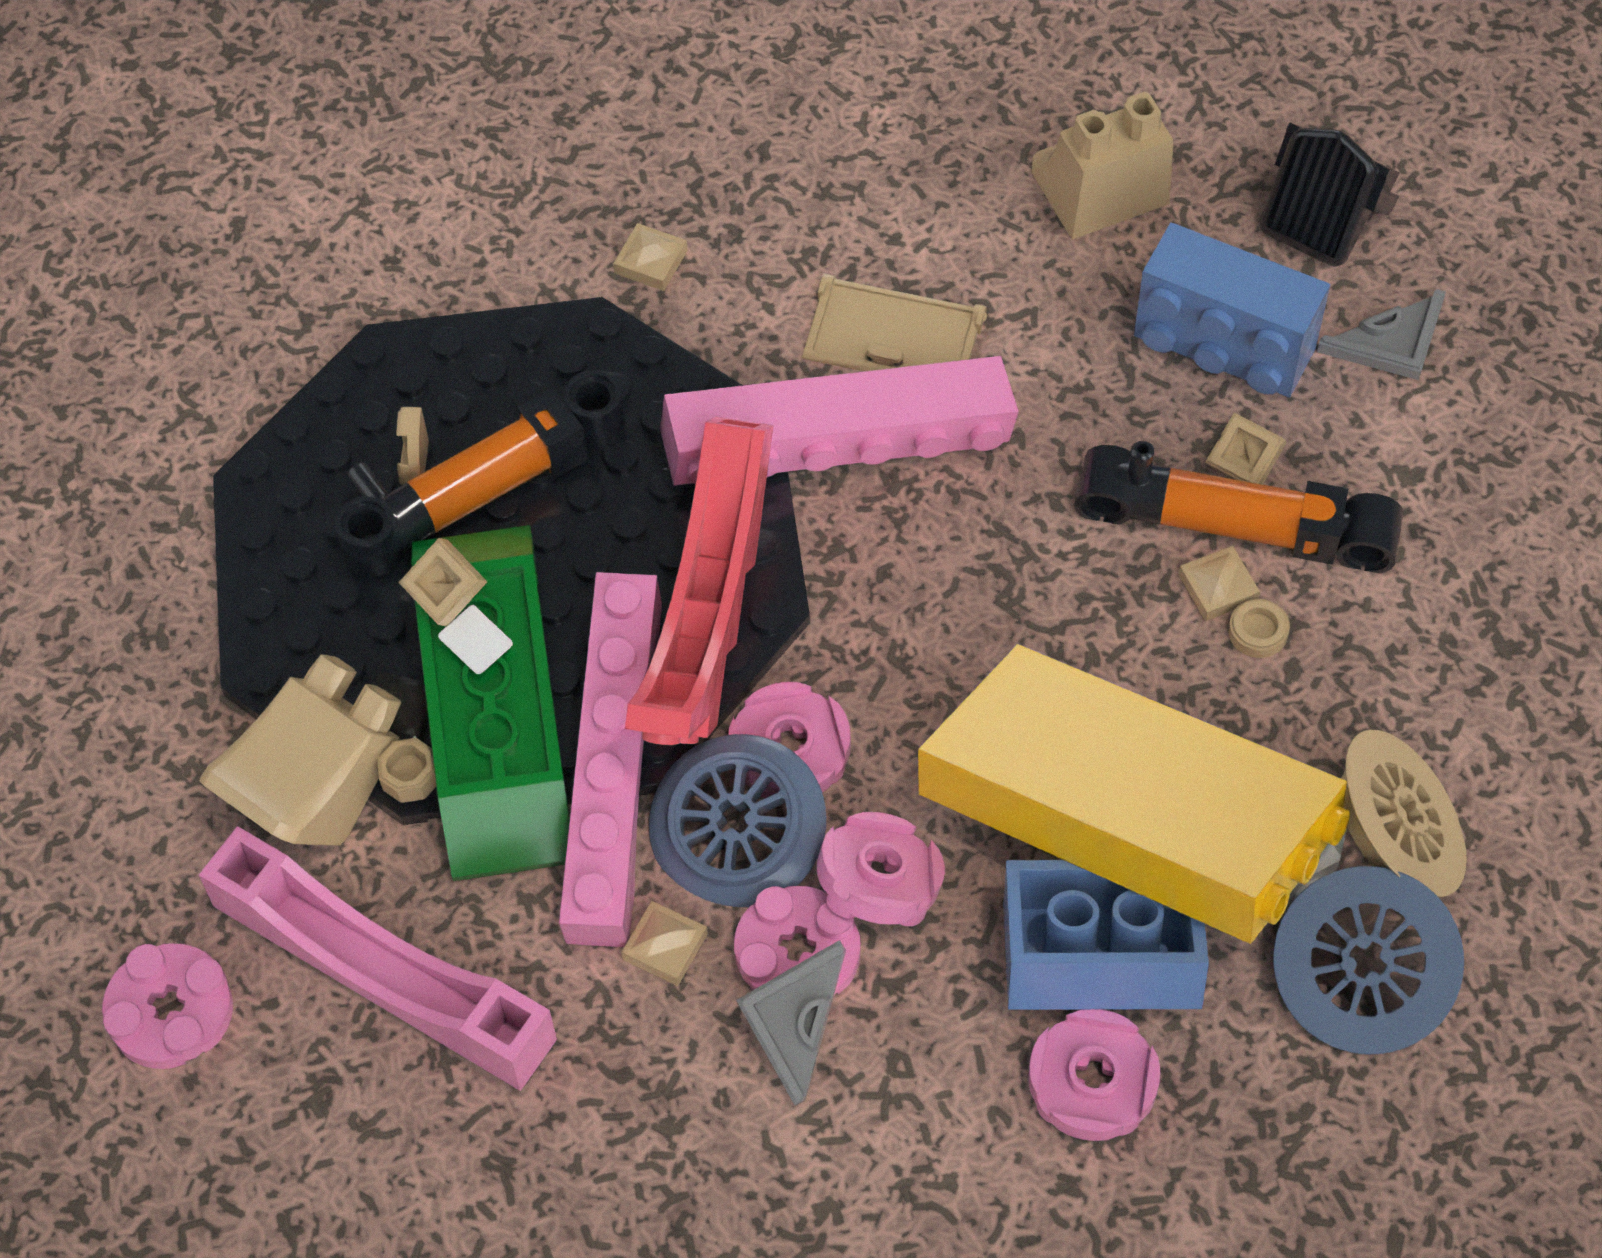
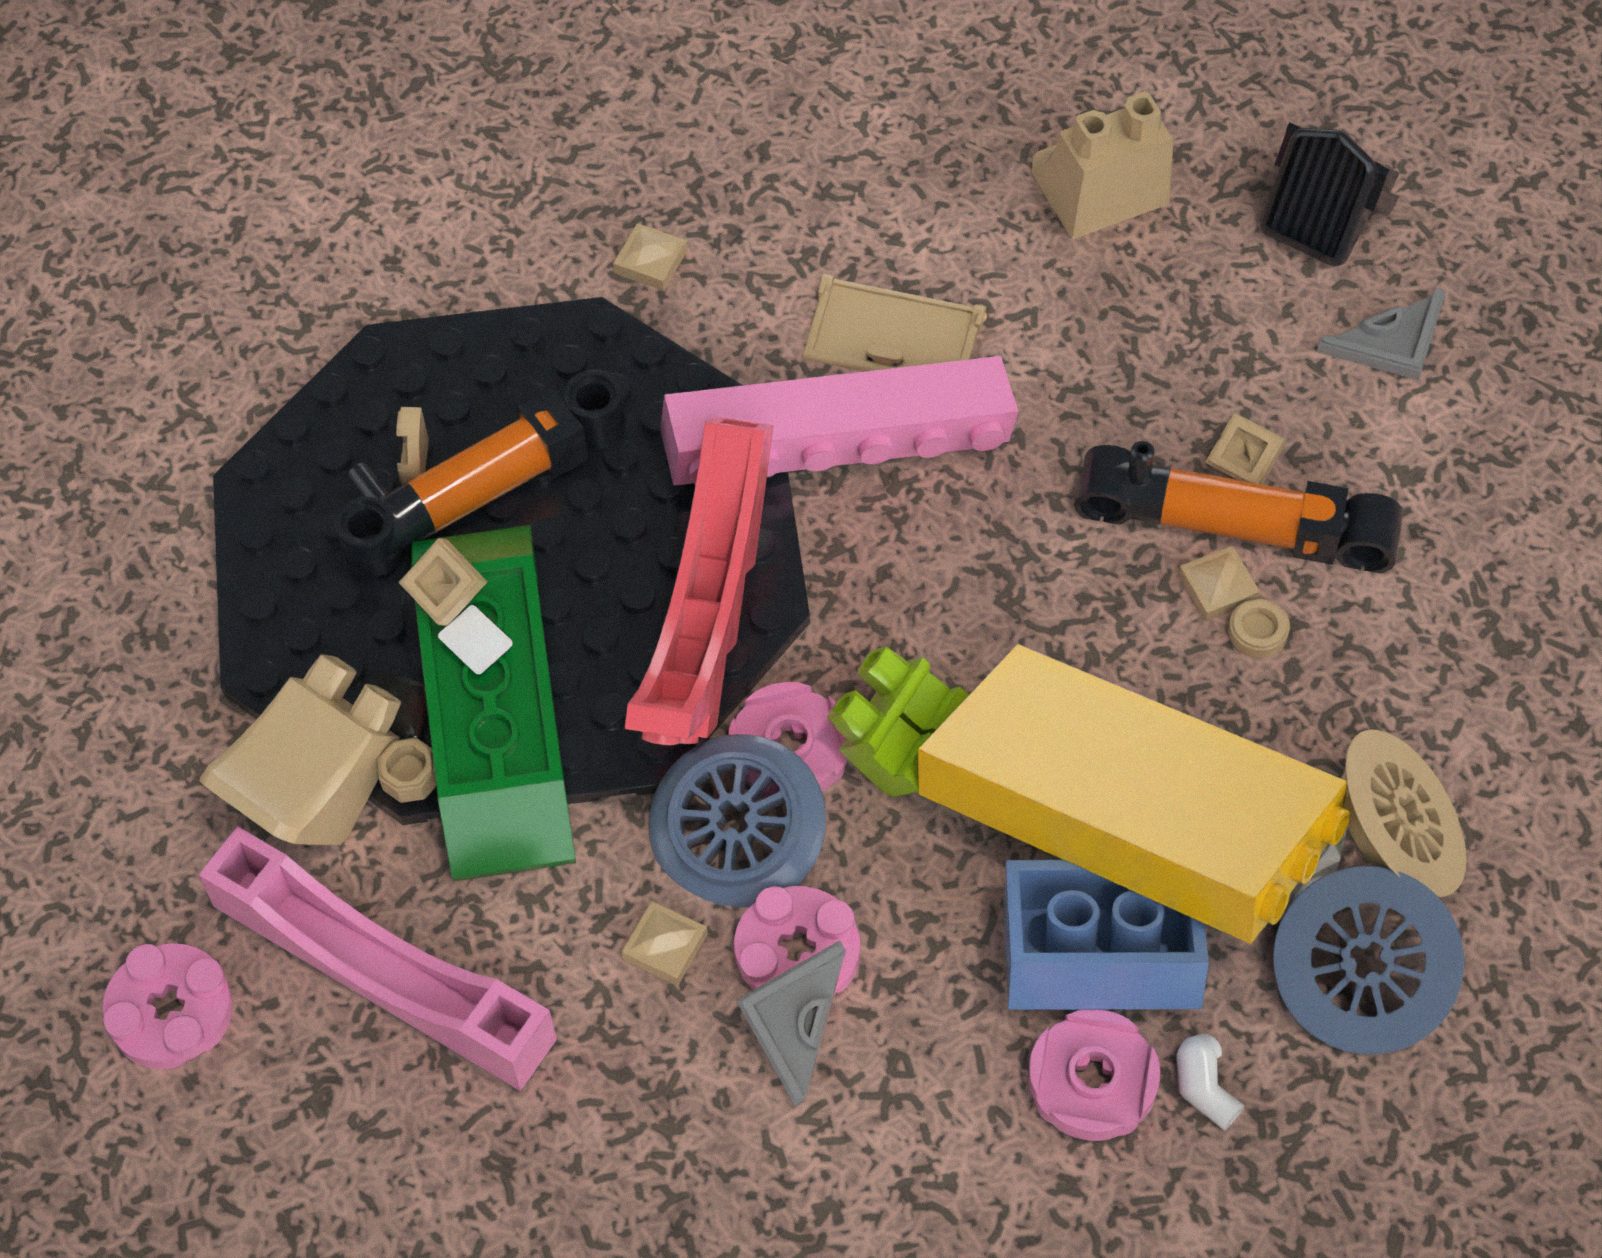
(608, 763): bright pink arch -> none
(874, 896): bright pink plate -> none
(896, 722): none -> lime hips
(1199, 1080): none -> white arm
(1230, 310): medium blue brick -> none

